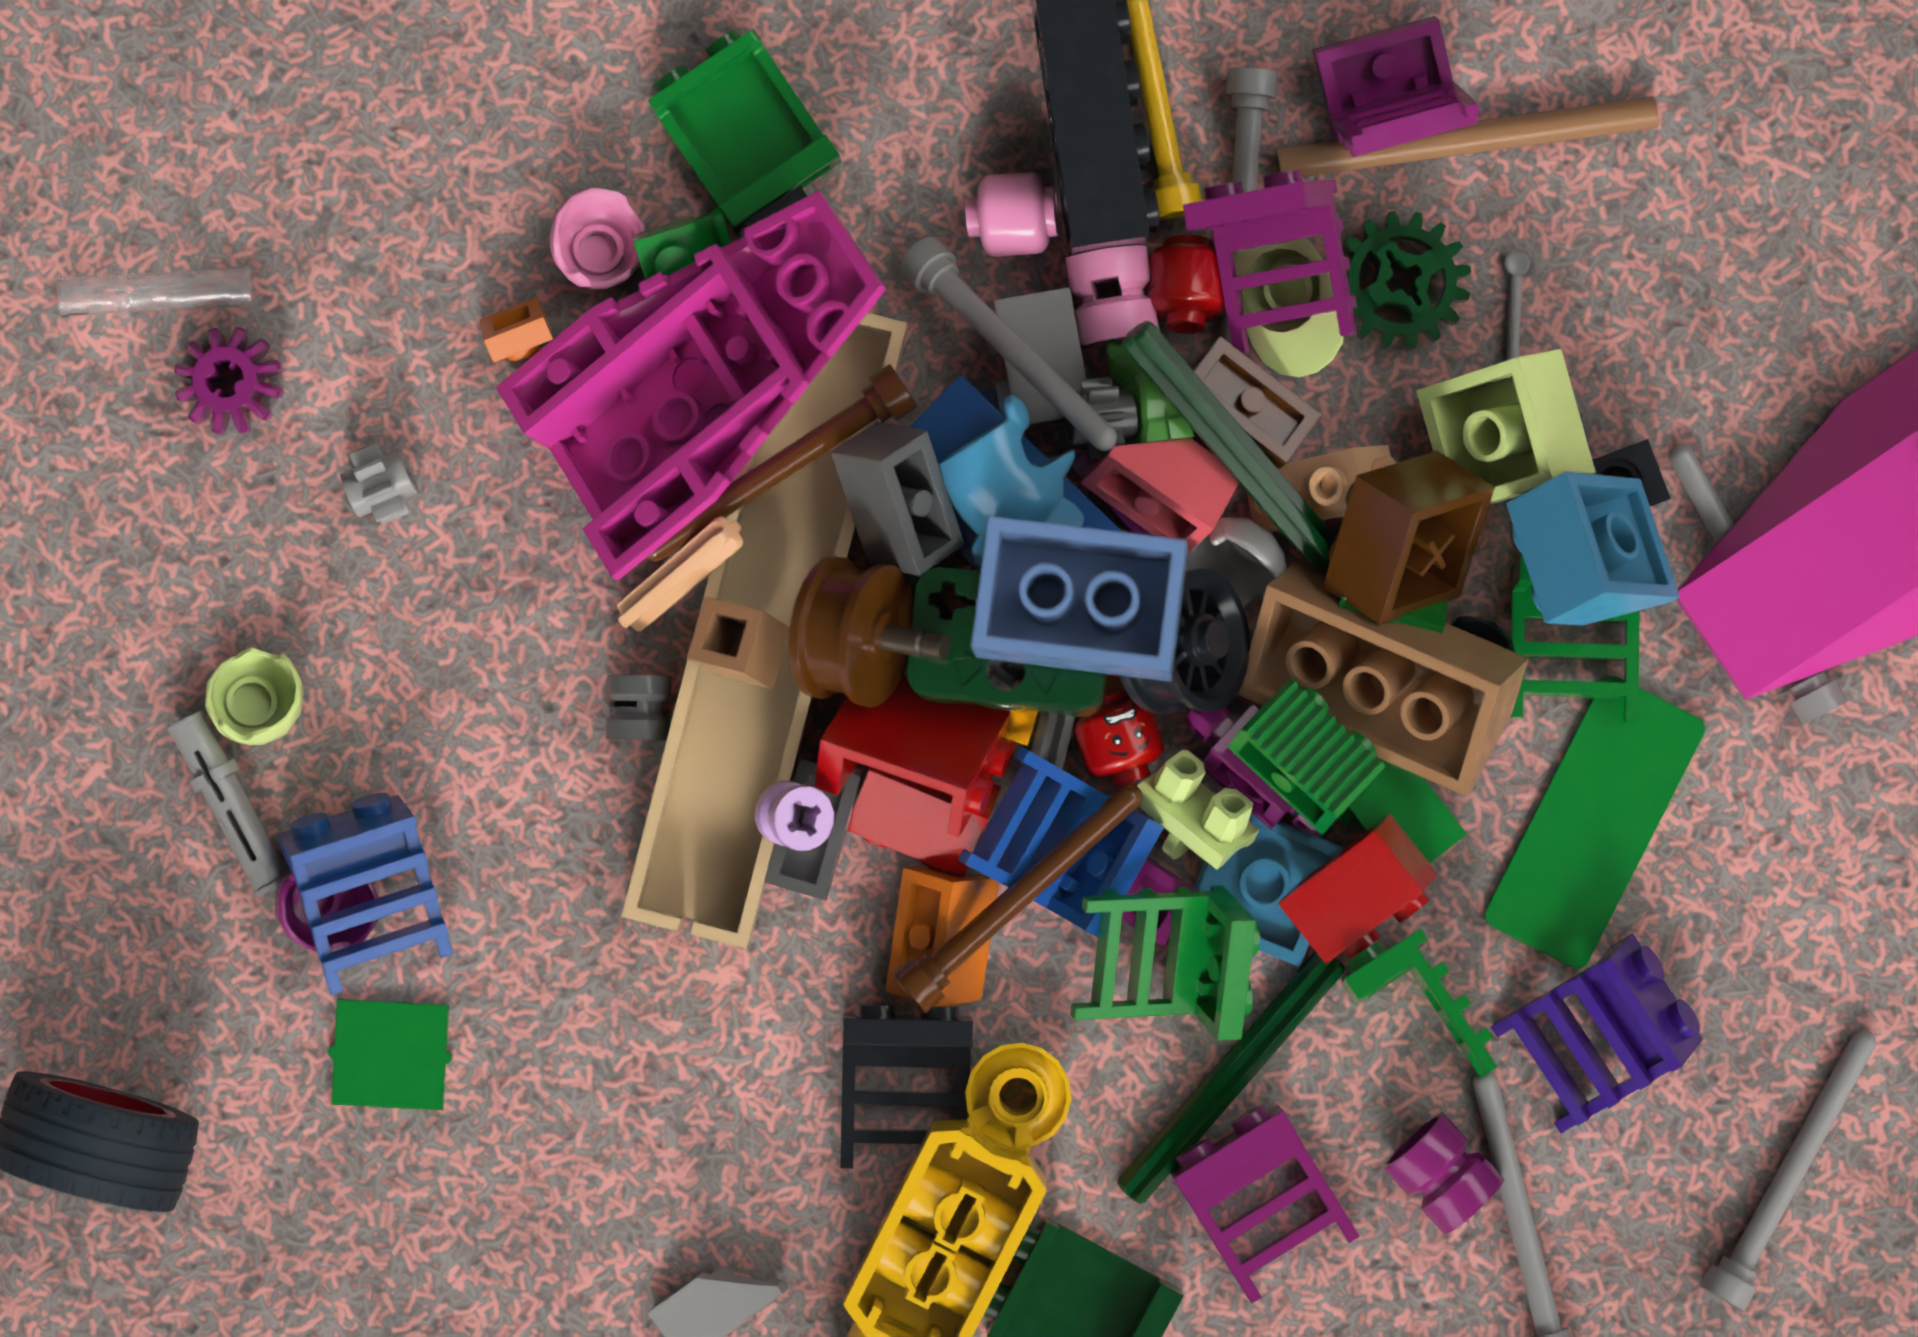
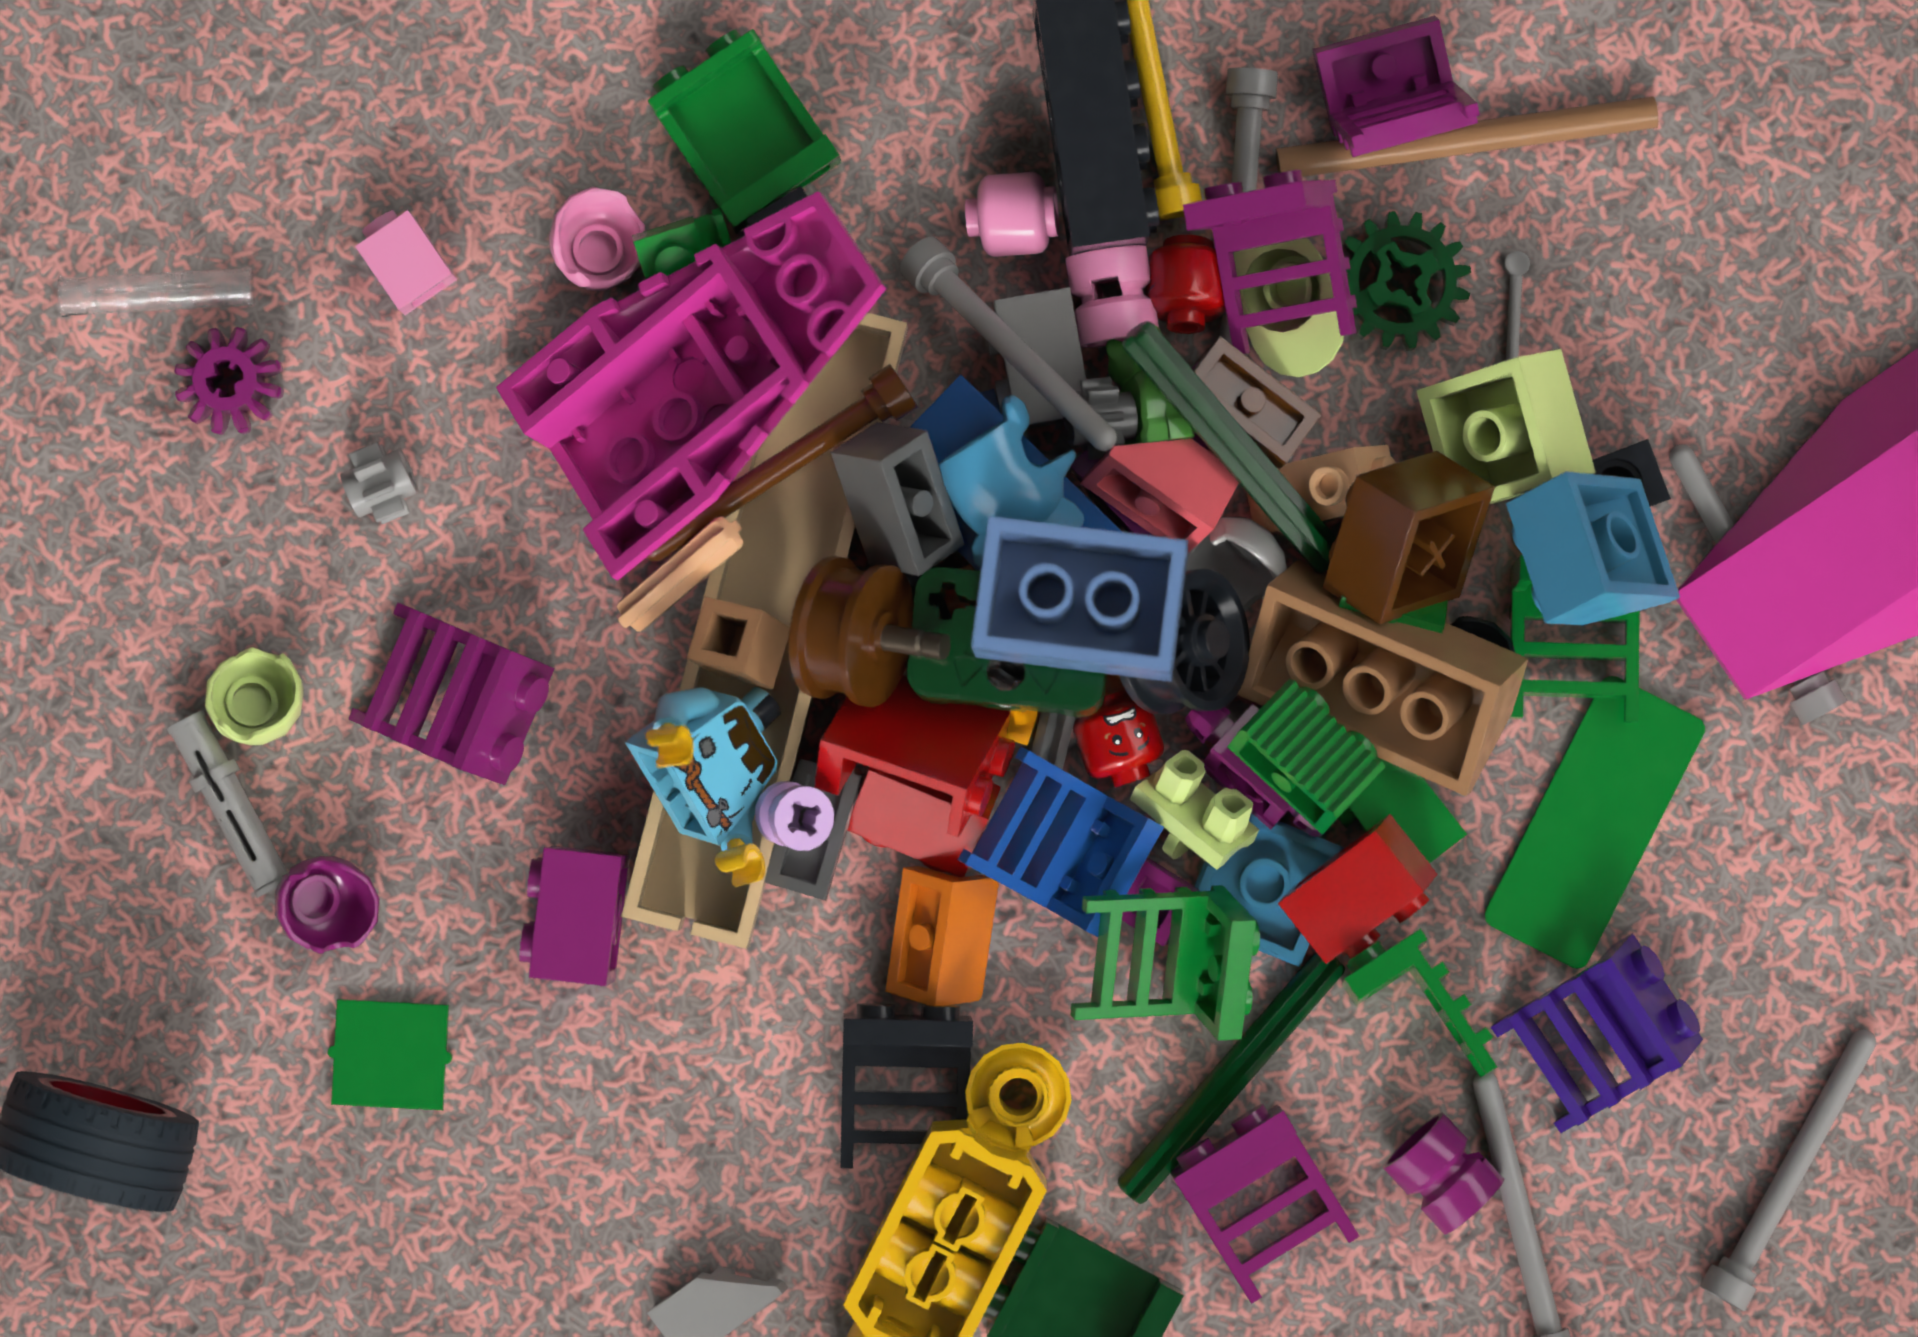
(353, 850): blue plate -> none
(404, 260): none -> bright pink brick
(483, 709): none -> magenta plate
(516, 331): orange plate -> none
(576, 915): none -> magenta brick
(638, 707): dark grey wheel -> none
(711, 768): none -> medium azure torso
(928, 976): reddish brown piece -> none

